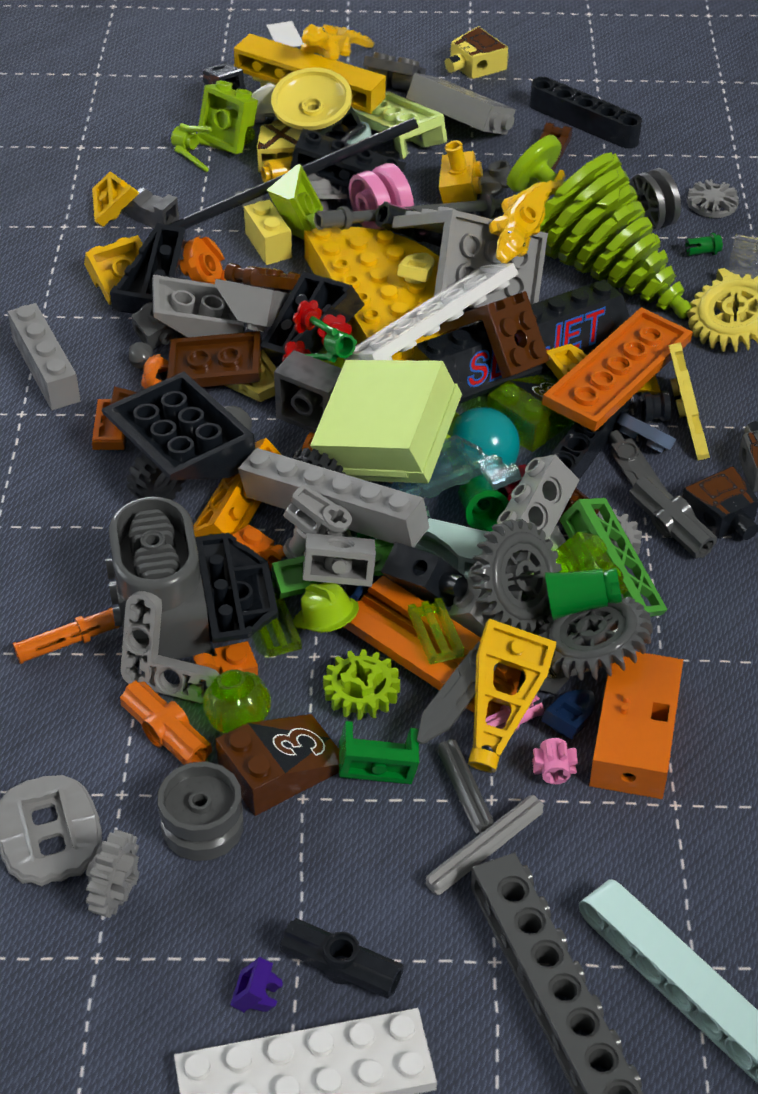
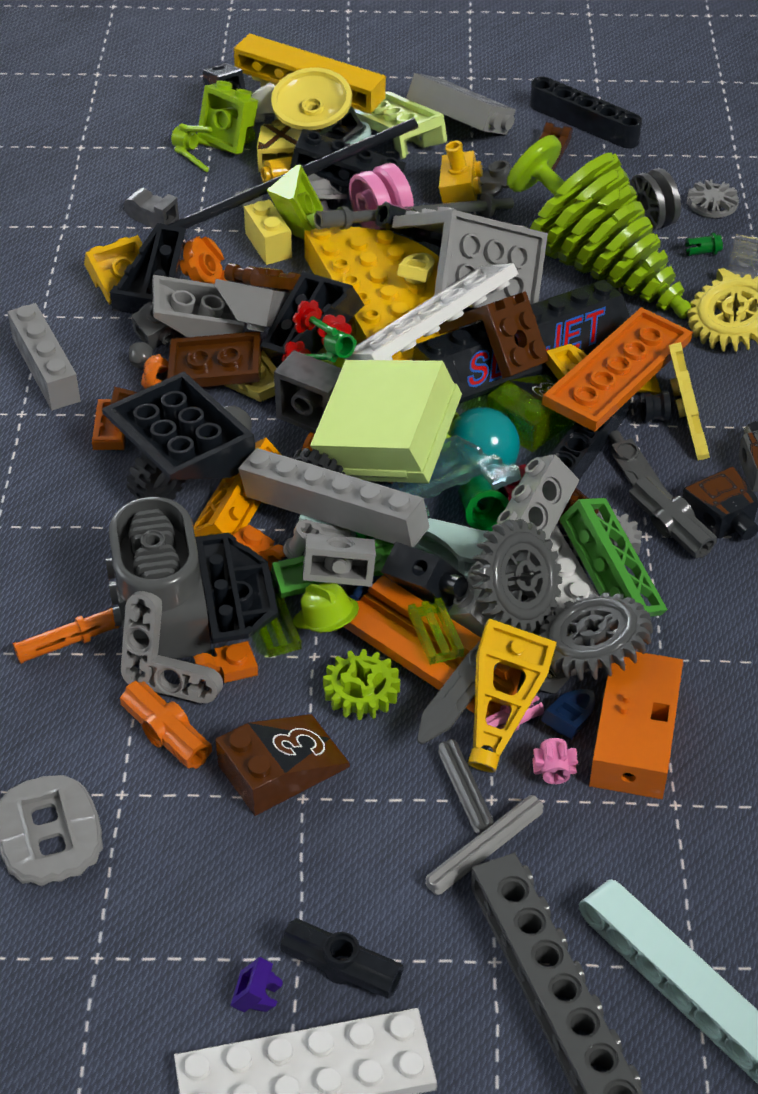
(110, 197): yellow wing -> none
(112, 873): light grey gear -> none
(201, 811): dark grey wheel -> none
(236, 700): clear neon green plant -> none
(285, 33): white sticker -> none
(316, 513): light grey piece -> none
(332, 40): yellow animal -> none
(378, 759): green panel -> none
(397, 73): flat silver plate -> none
(477, 54): light yellow torso -> none
(522, 218): yellow animal -> none
(581, 591): green plant -> none
(586, 553): clear neon green slope -> none
(656, 439): sand blue plate -> none

